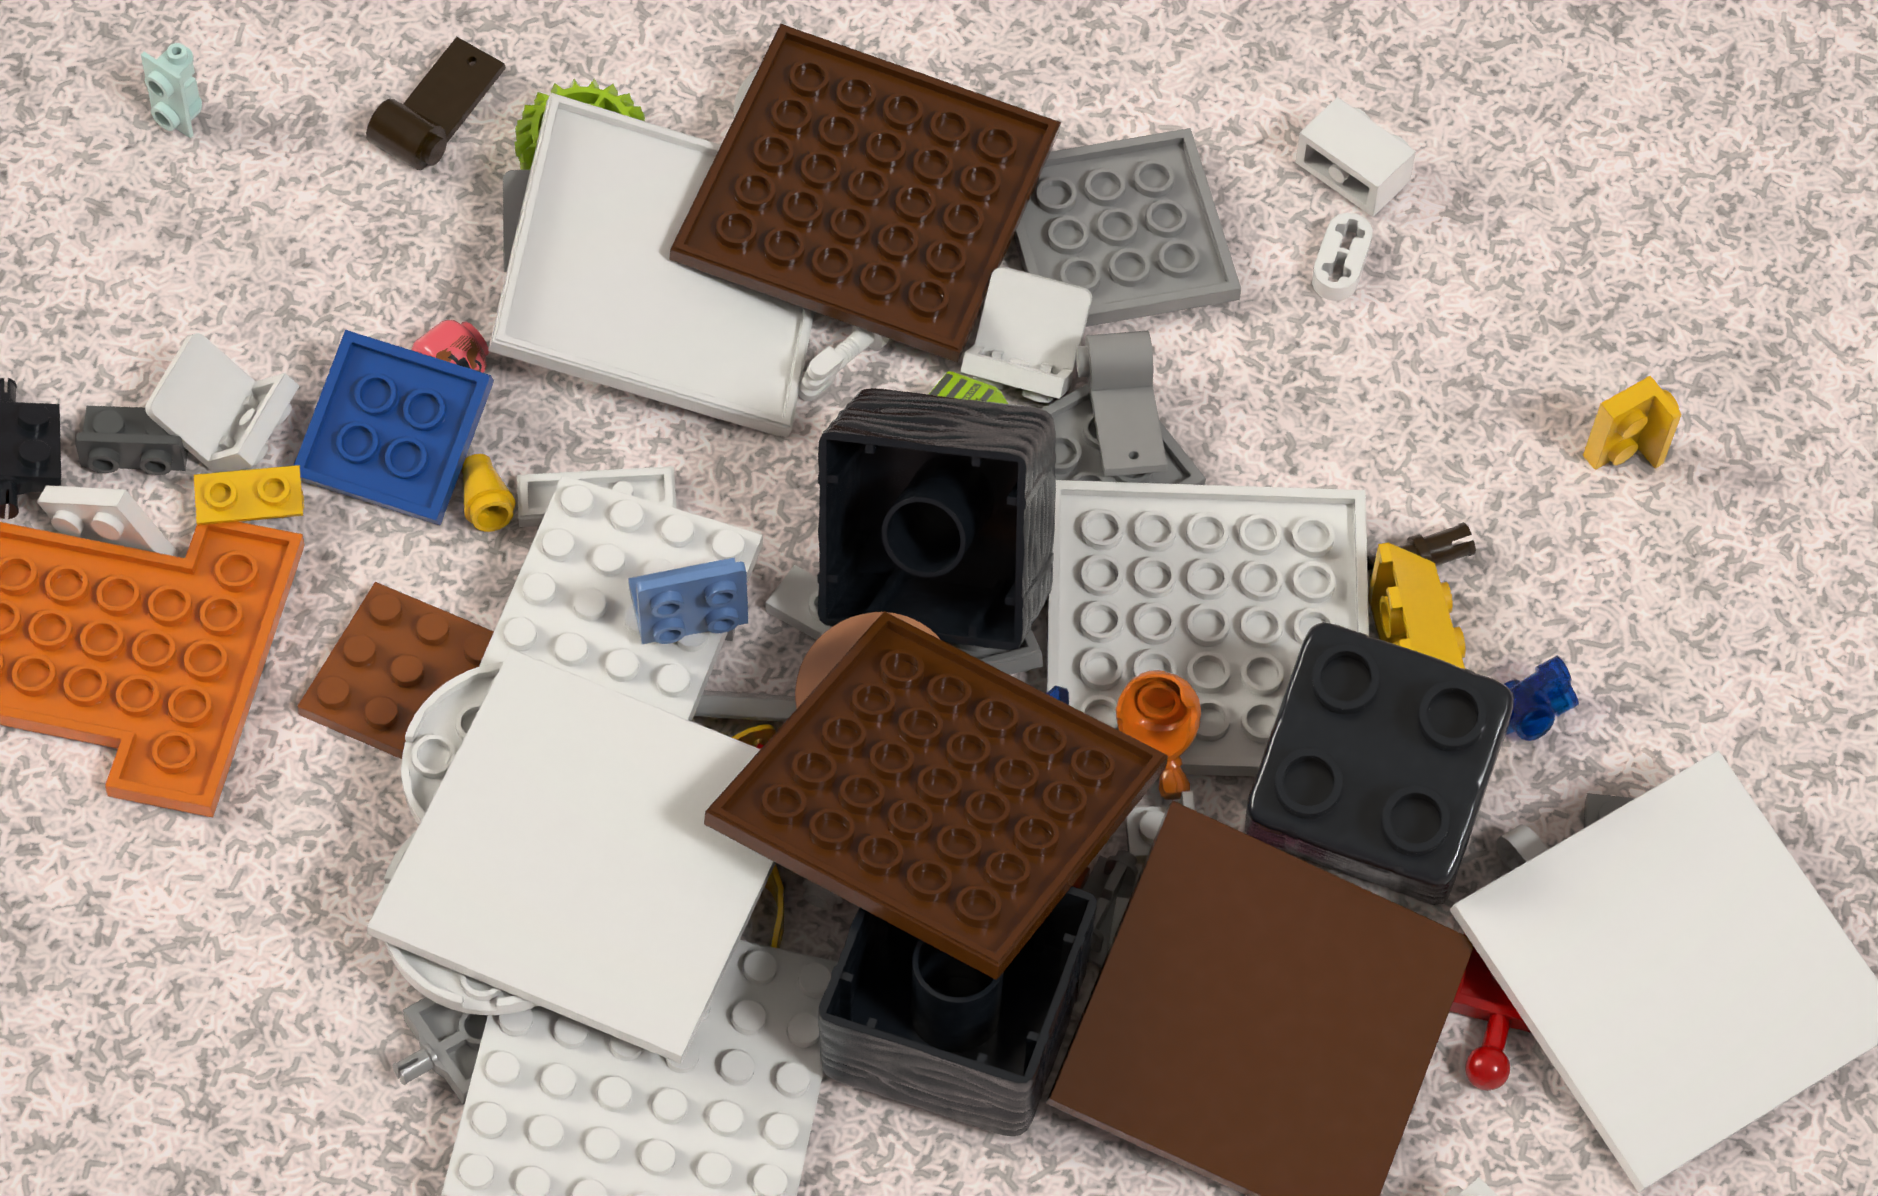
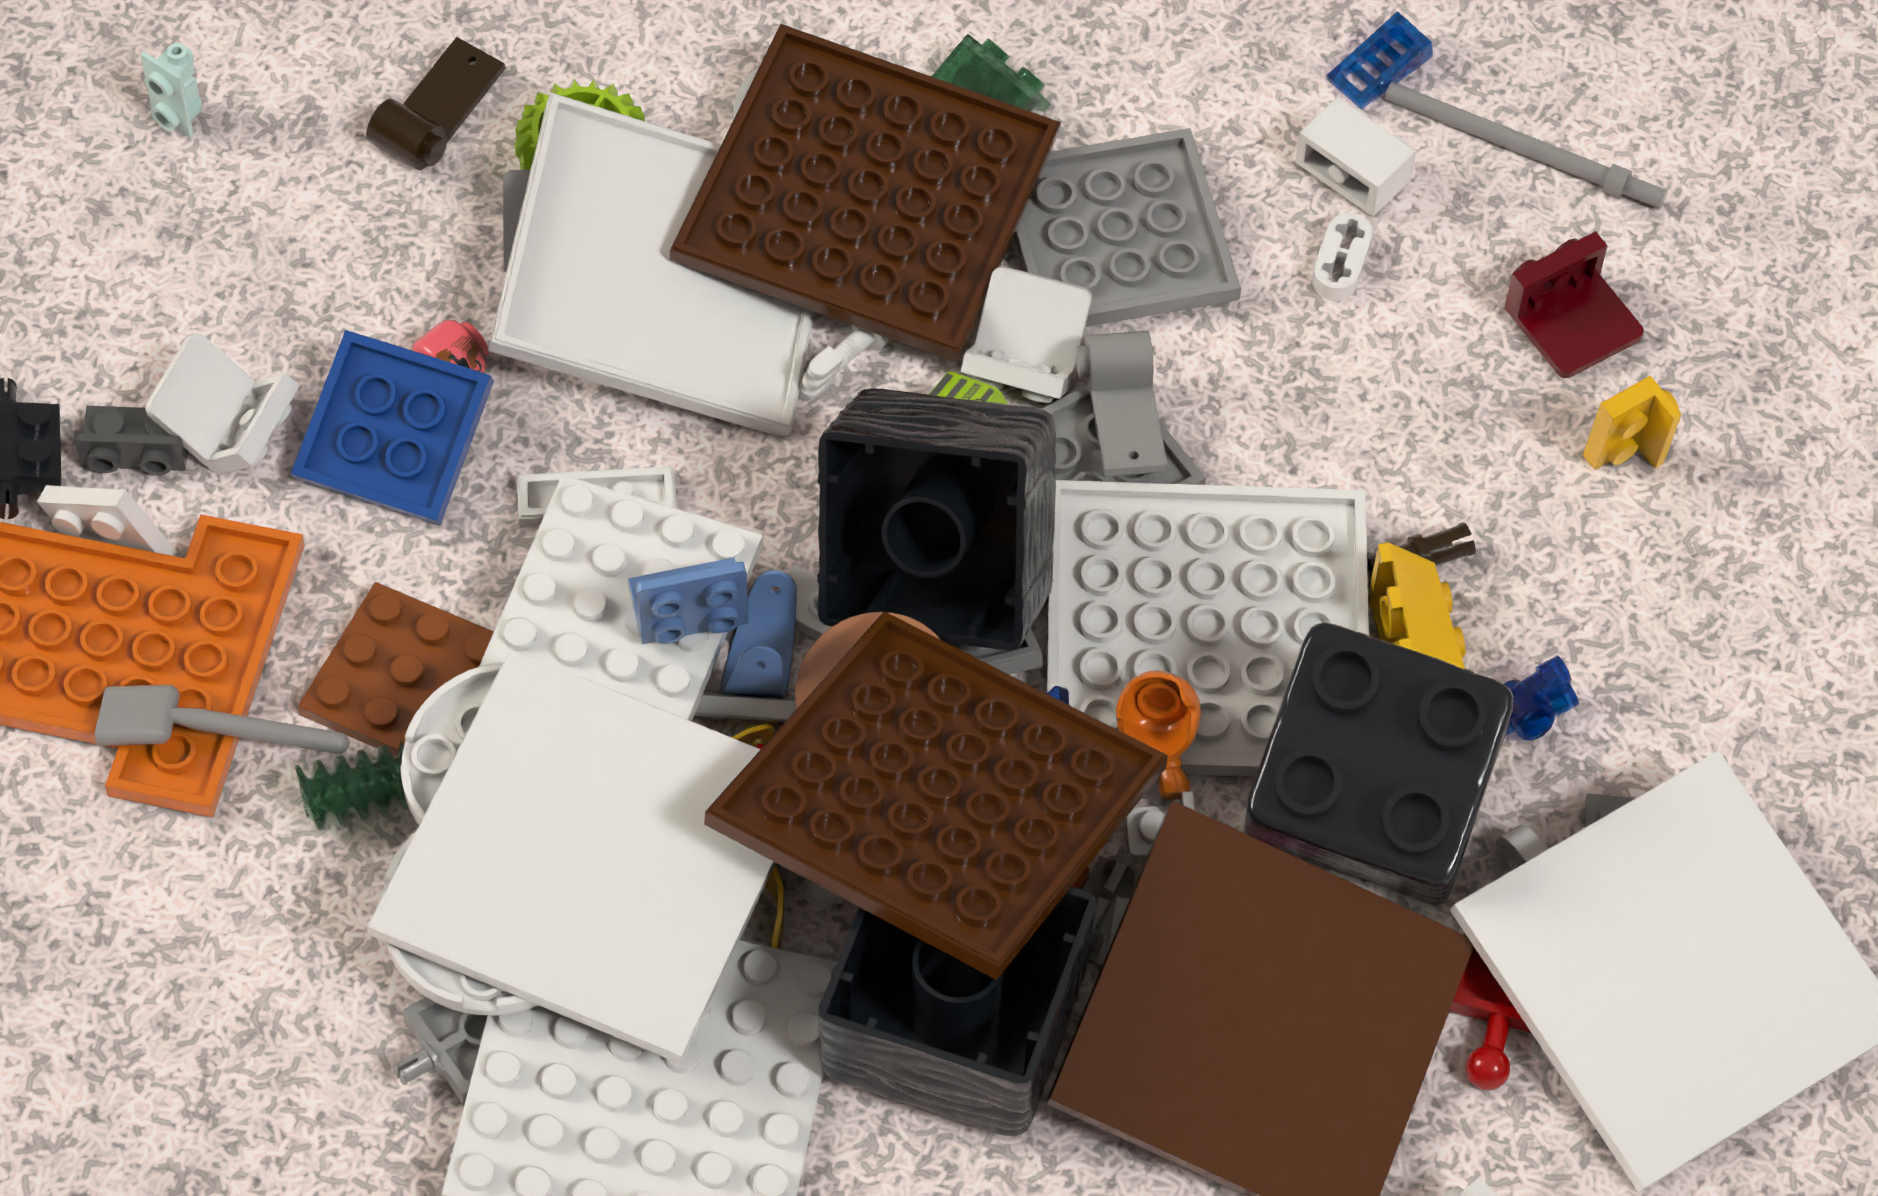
(148, 713): none -> light grey piece
(248, 495): yellow hinge -> none
(352, 786): none -> clear green piece
(486, 497): yellow cone -> none
(763, 648): none -> medium blue piece
(984, 71): none -> clear green bracket
(1396, 29): none -> clear blue slope
(1571, 308): none -> dark red bracket
(1614, 179): none -> light grey bar

